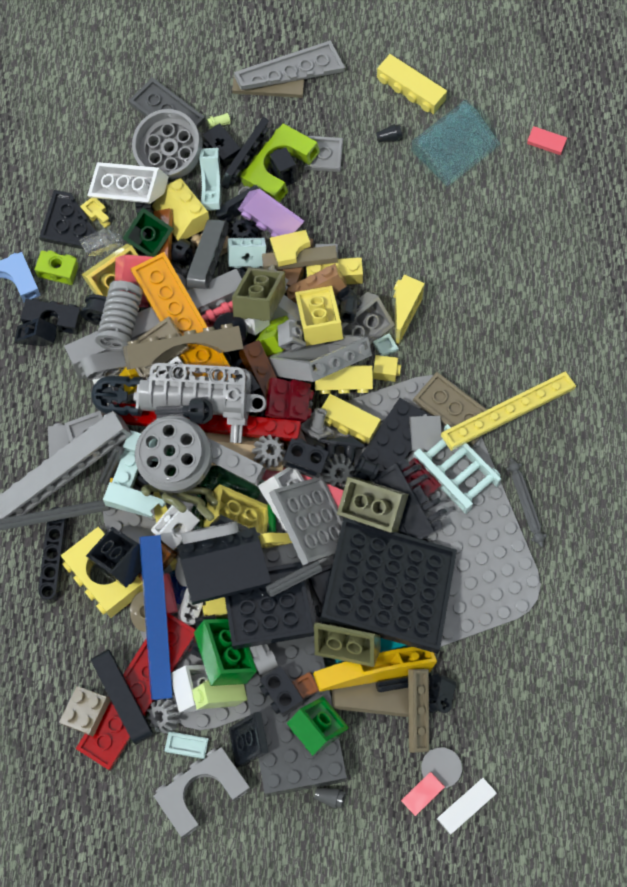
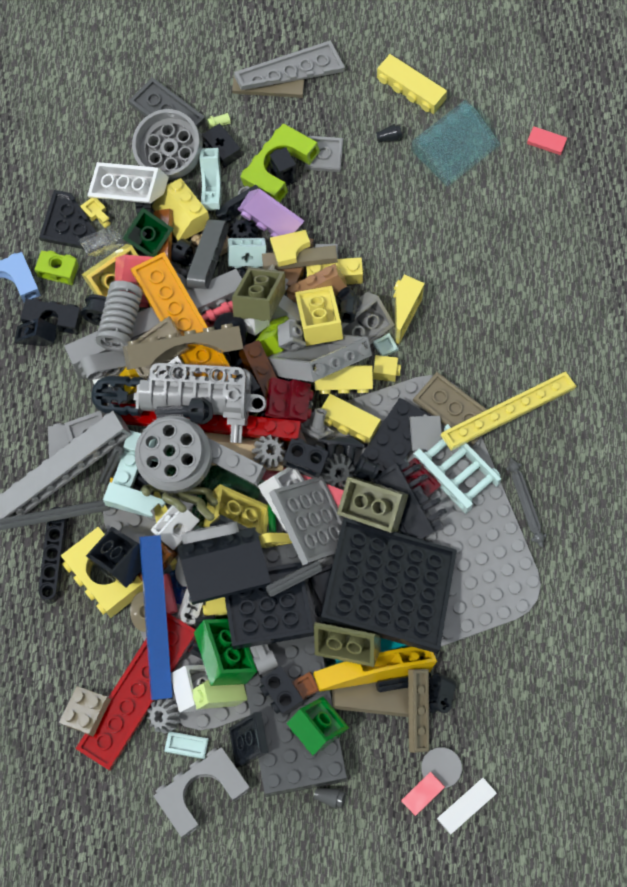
(122, 697): black beam -> none
(247, 151): black plate -> none

